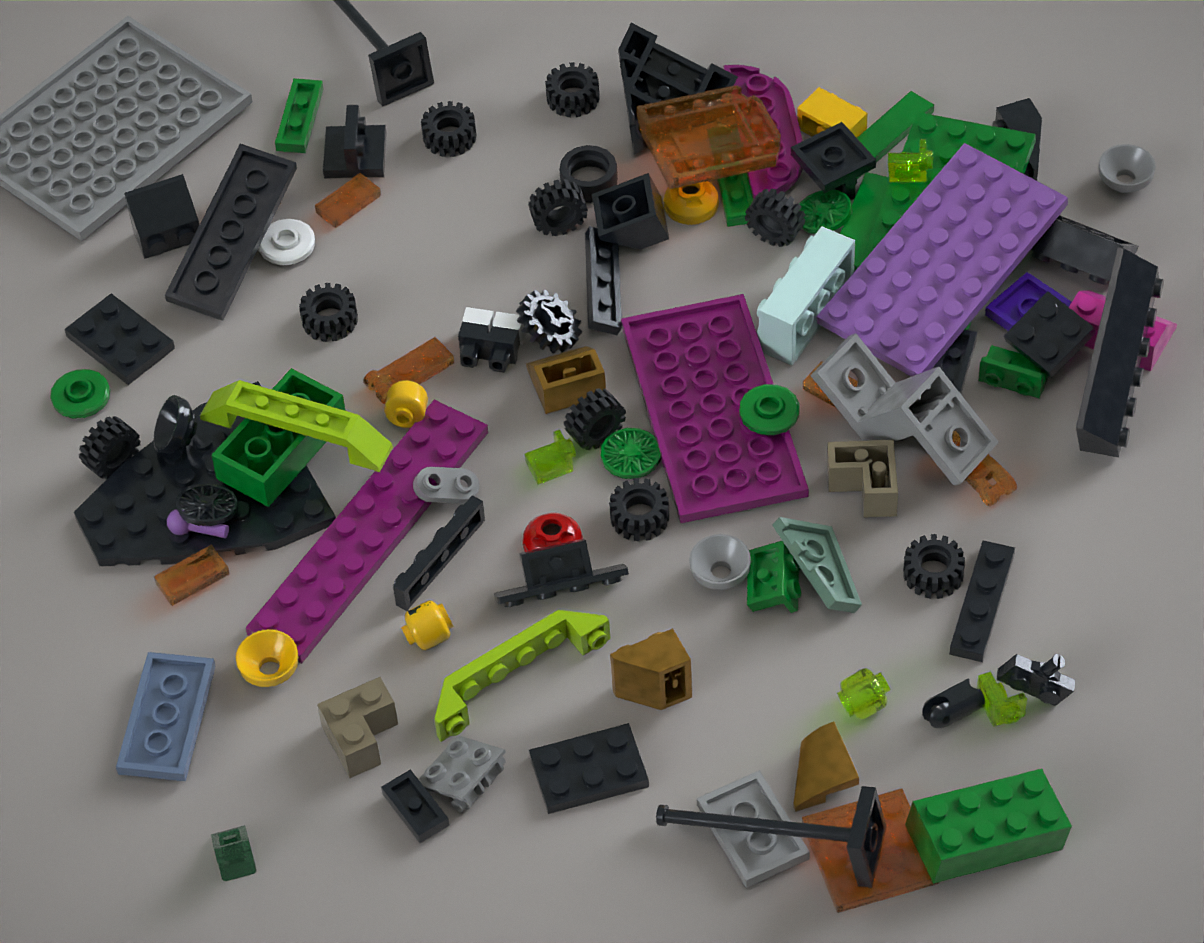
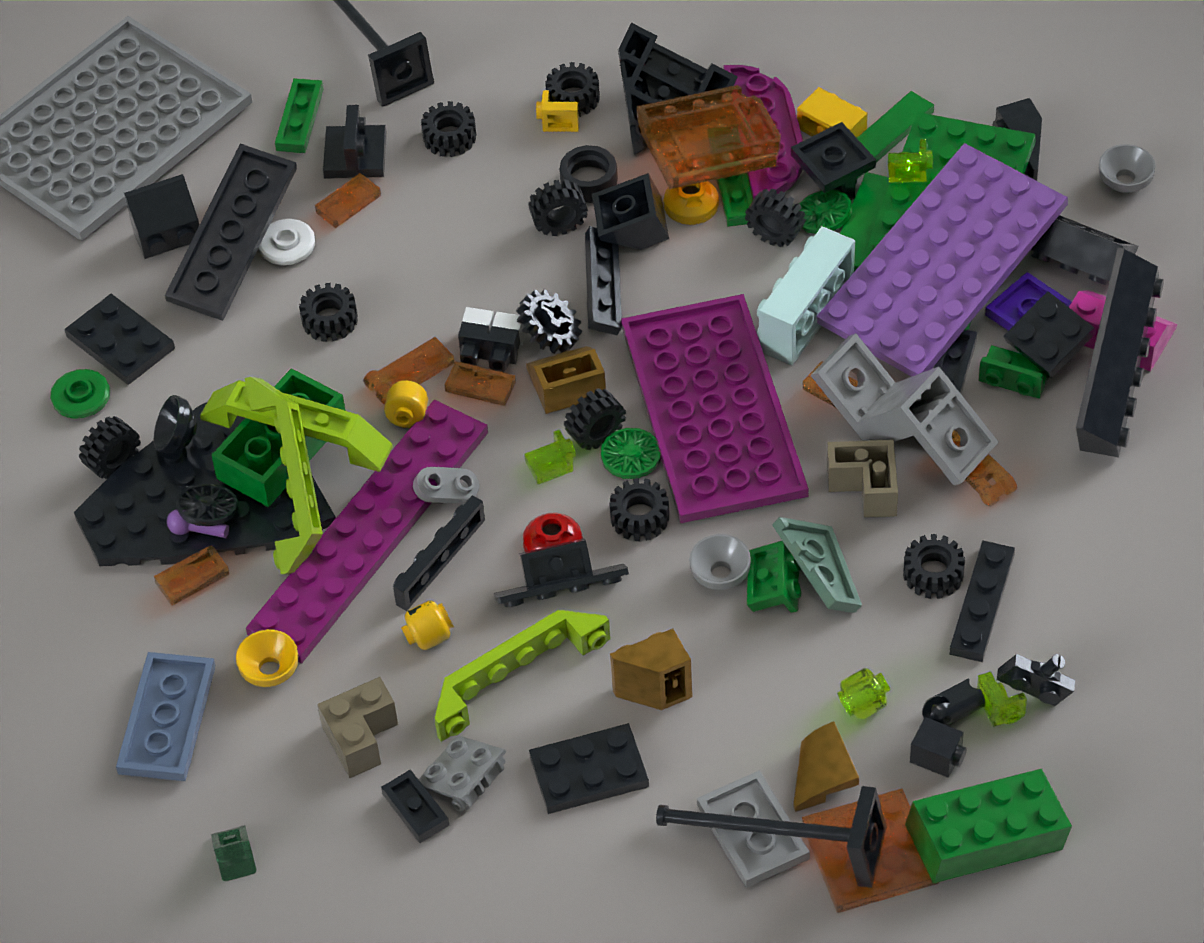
(294, 454): none -> lime slope
(480, 383): none -> clear orange plate
(557, 115): none -> yellow bracket
(769, 409): green wheel -> none
(937, 747): none -> black brick

